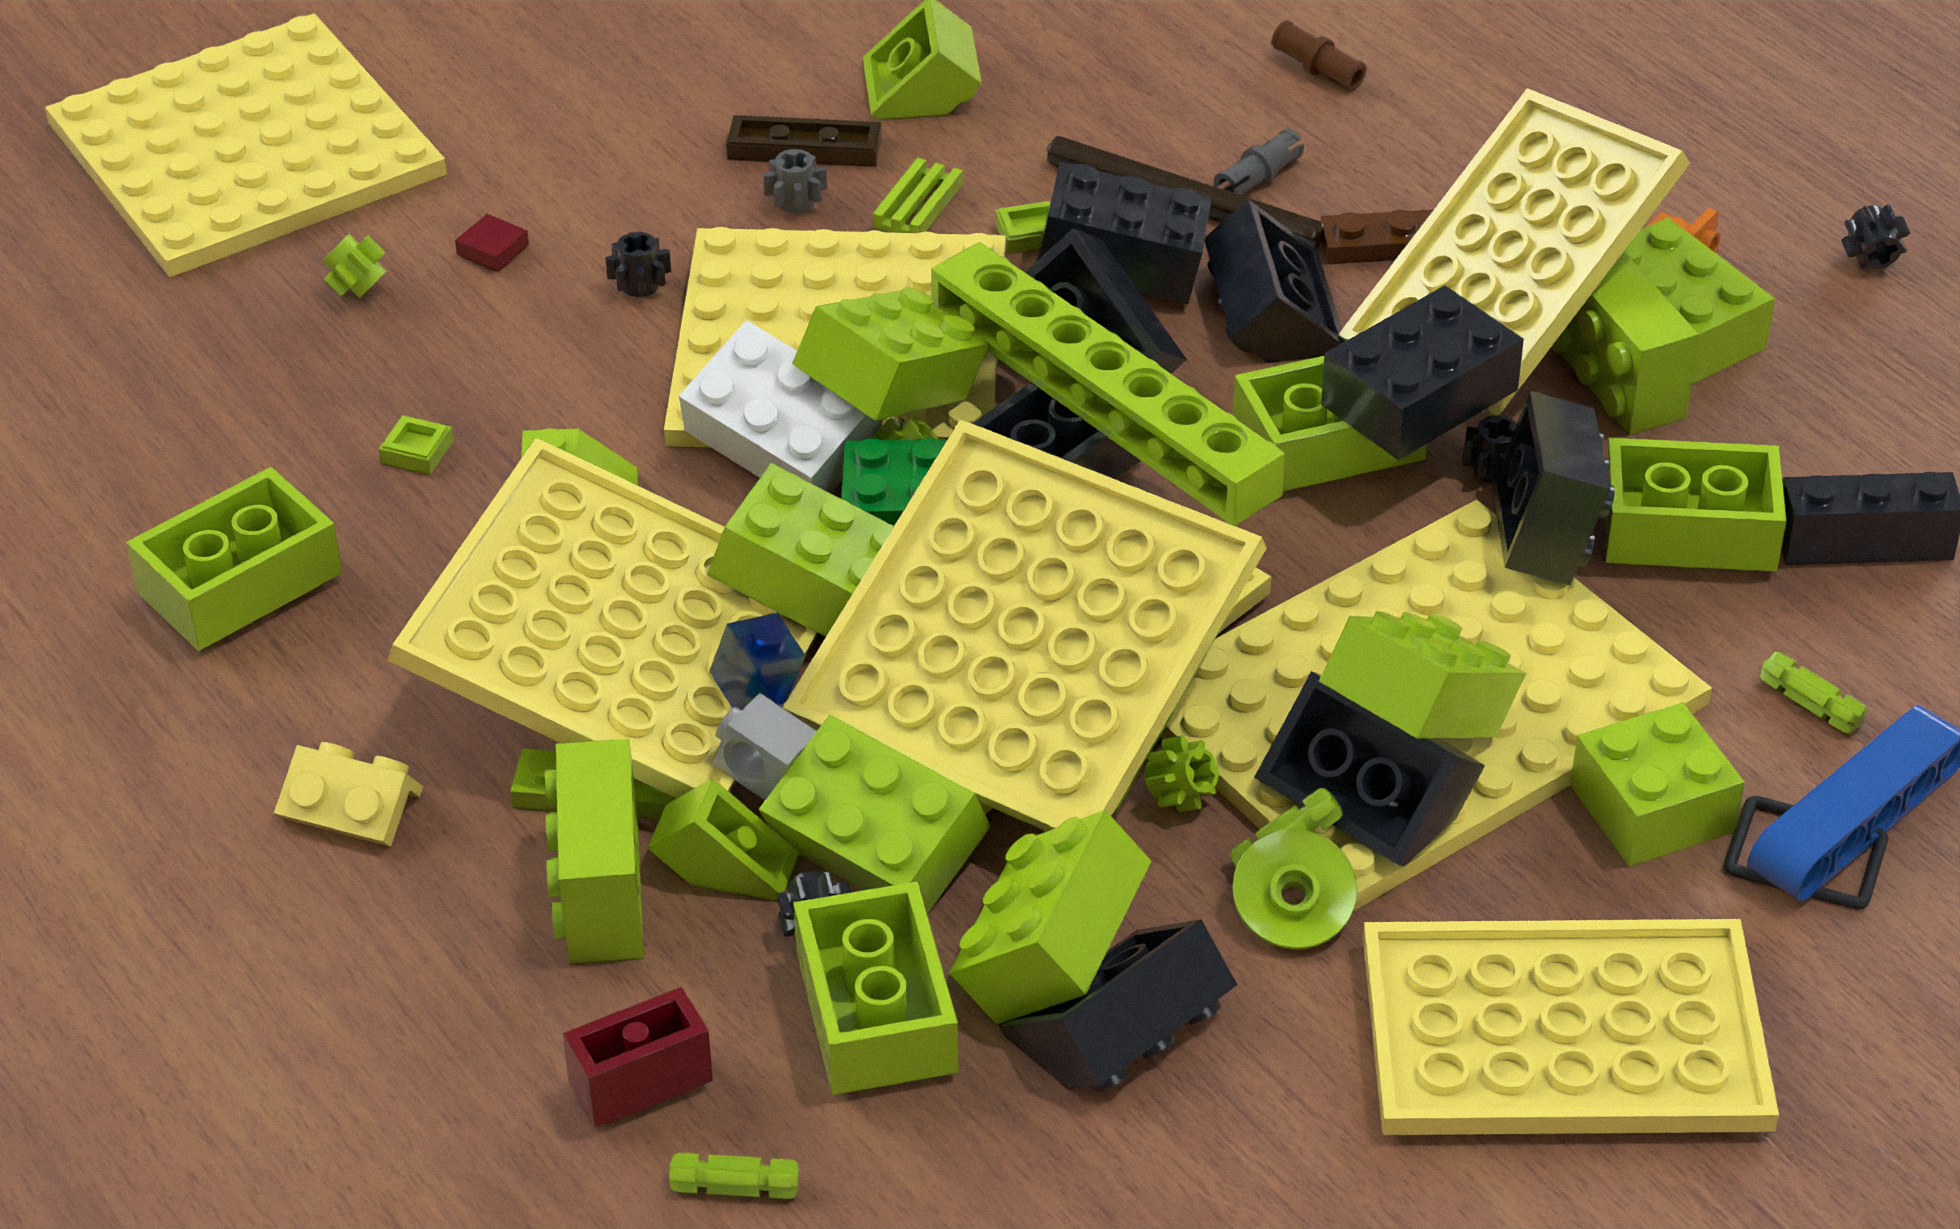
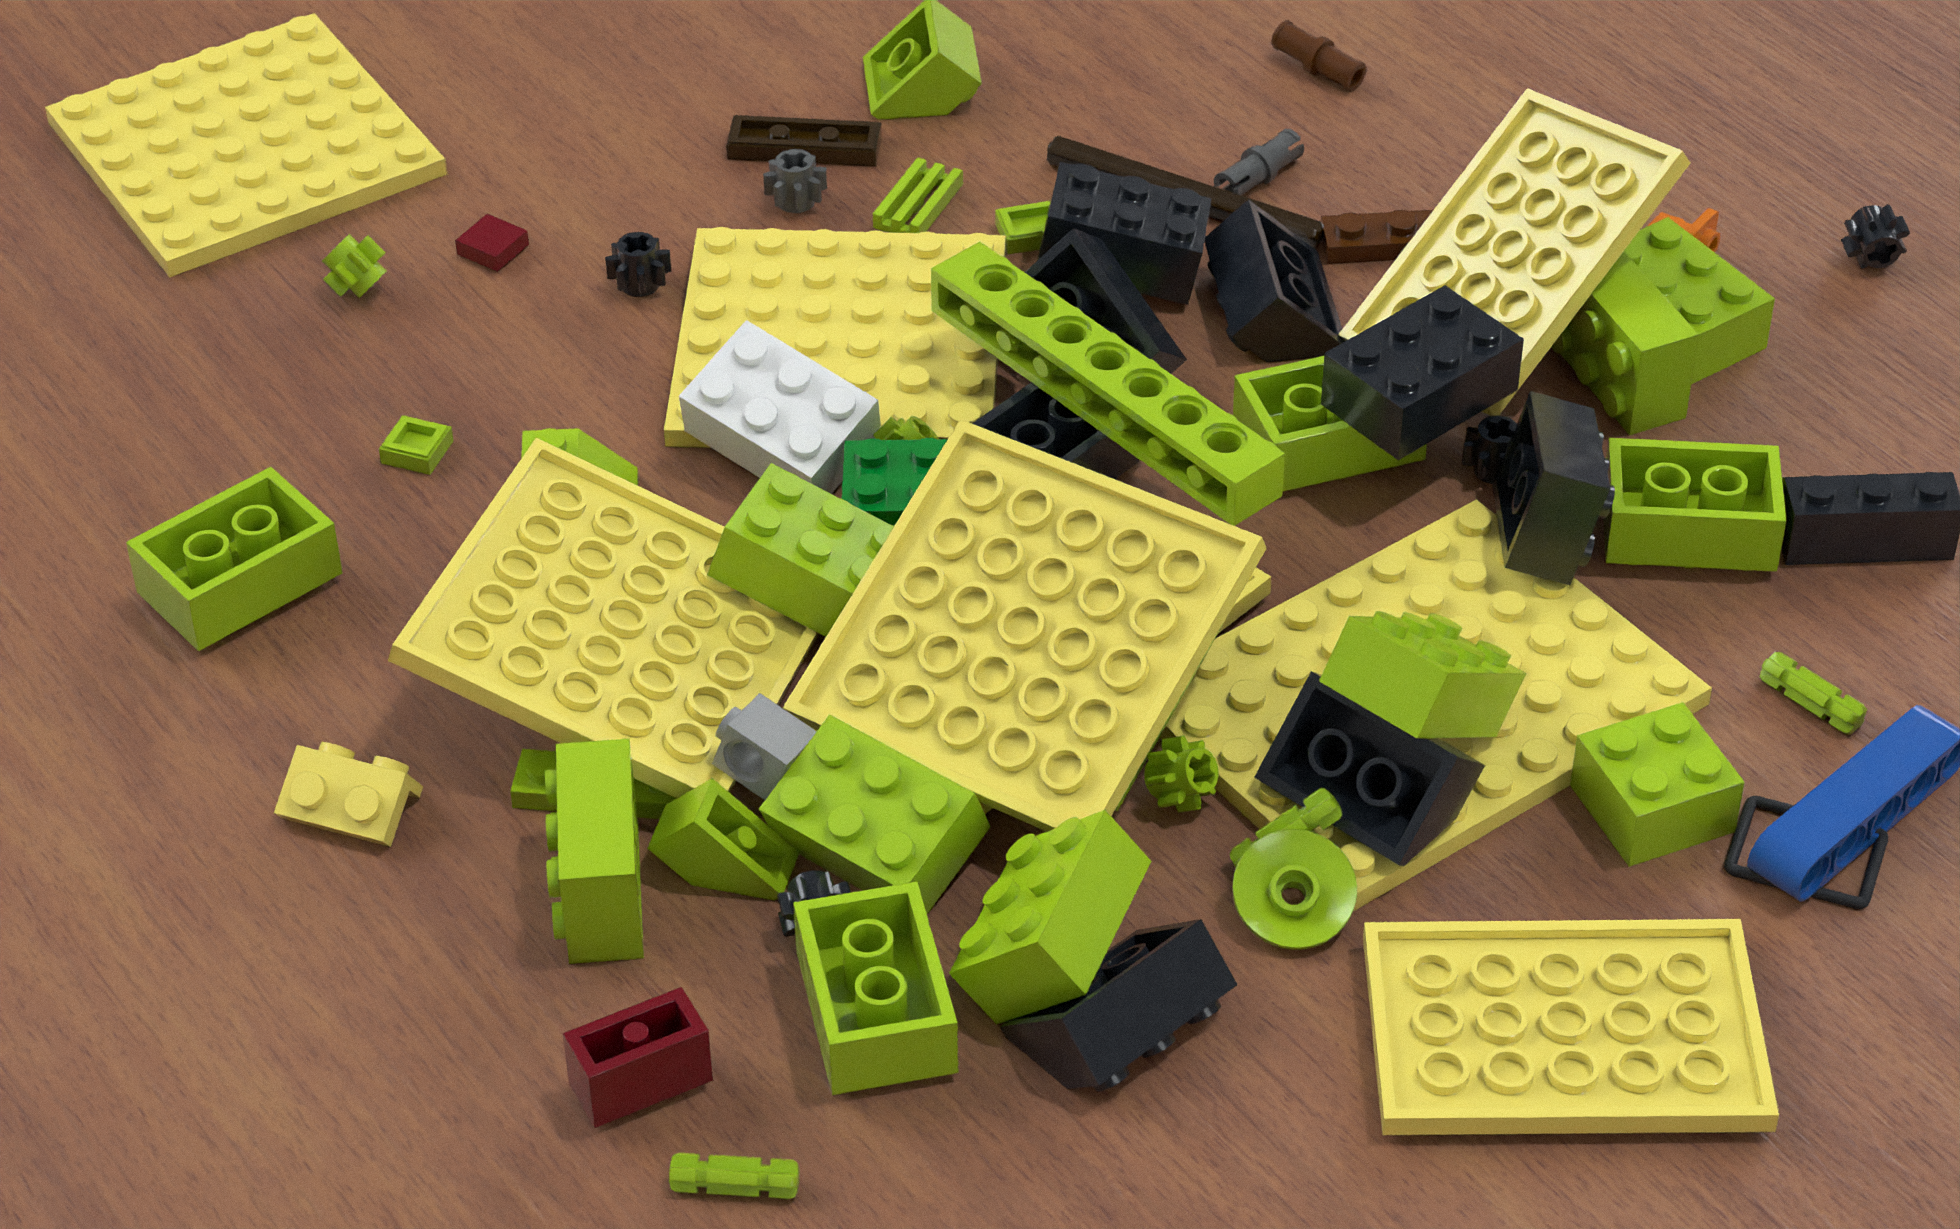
(756, 659): brick -> none
(891, 353): lime brick -> none

